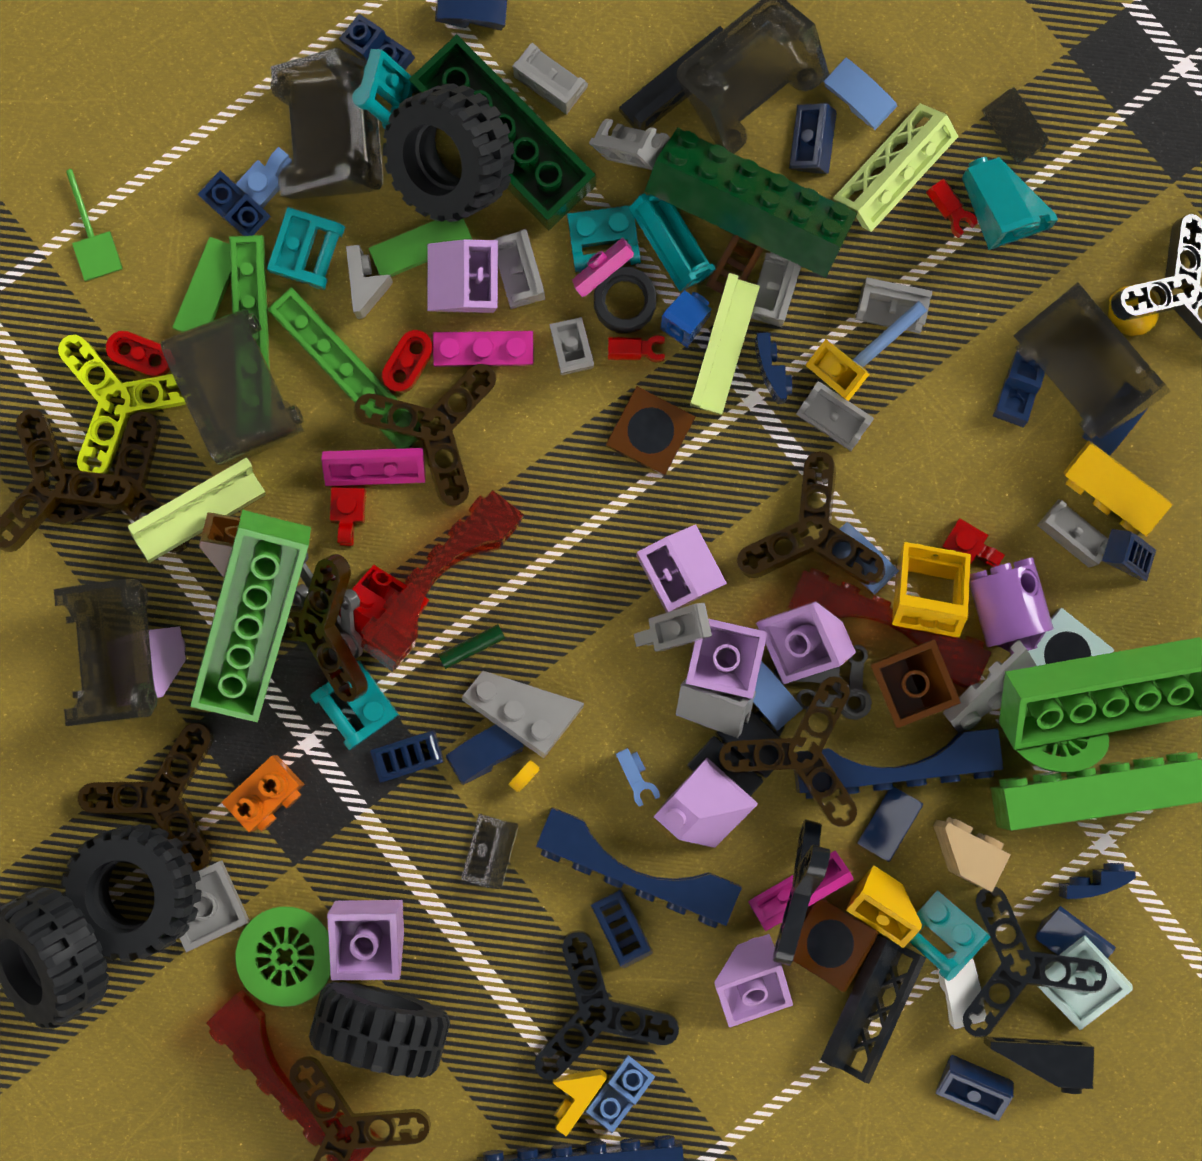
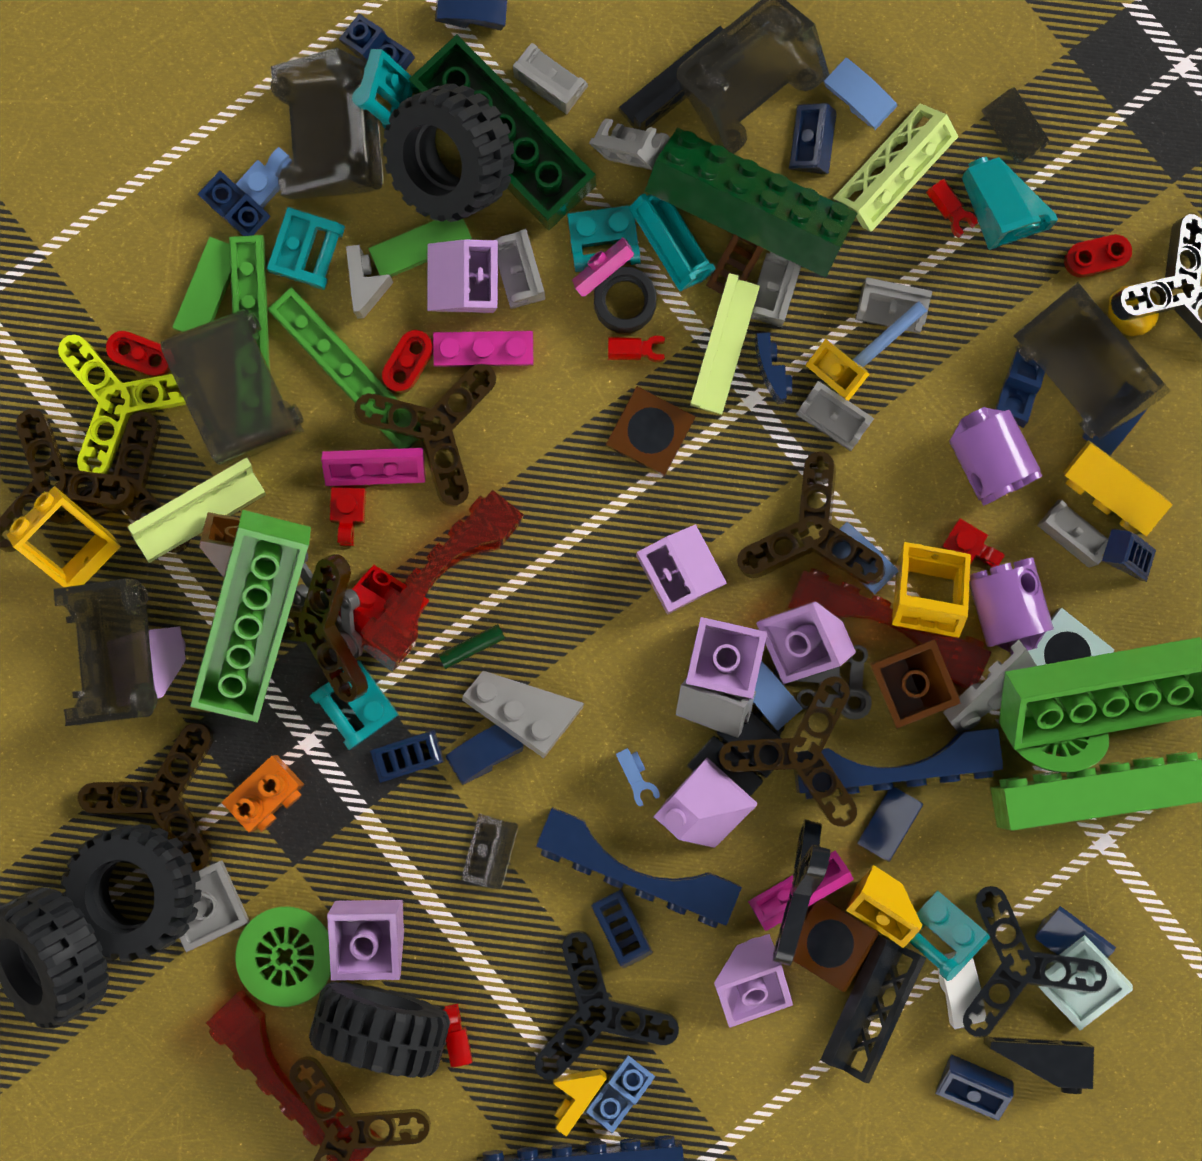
(85, 562): none -> yellow window
(97, 253): bright green piece -> none
(457, 1038): none -> red bar
(524, 776): yellow tile -> none
(571, 346): light grey slope -> none
(676, 628): light grey hinge -> none
(685, 317): blue slope -> none
(968, 856): tan slope -> none
(993, 454): none -> medium lavender cylinder
(1099, 255): none -> red plate
(1104, 881): dark blue slope -> none

